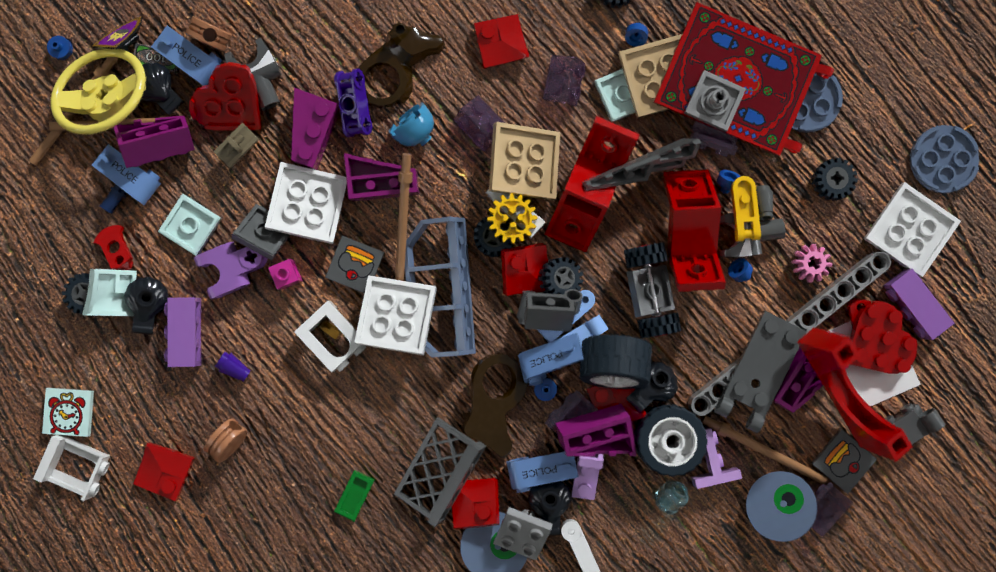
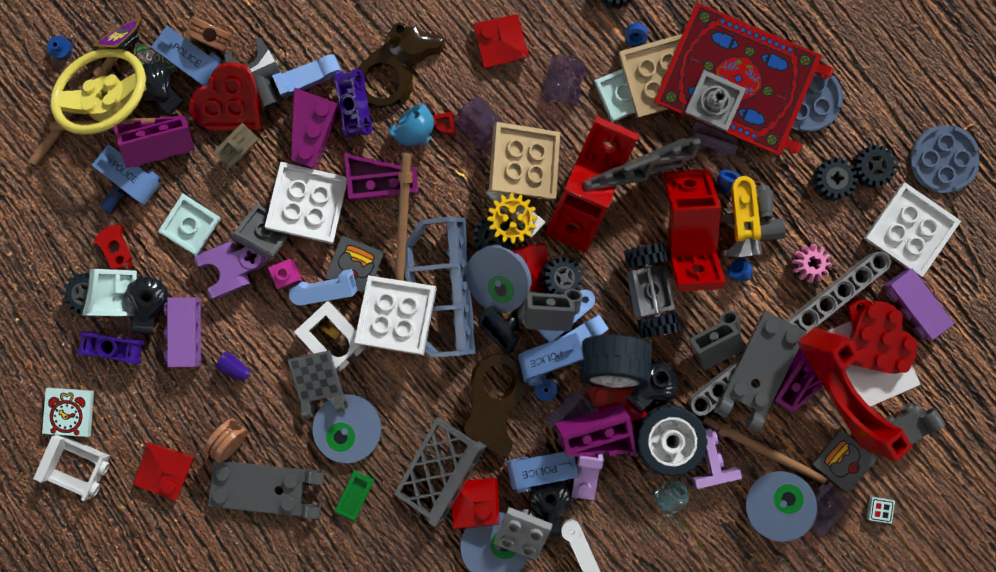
(124, 349): none -> dark purple piece
(253, 488): none -> dark grey hinge
(306, 75): none -> light blue leg
(315, 380): none -> dark grey flag
(342, 287): none -> light blue leg
(347, 434): none -> sand blue tile
(445, 123): none -> red tile
(498, 278): none -> sand blue tile
(500, 330): none -> black tile
(718, 341): none -> dark grey hinge
(880, 509): none -> light aqua tile
(881, 162): none -> black wheel

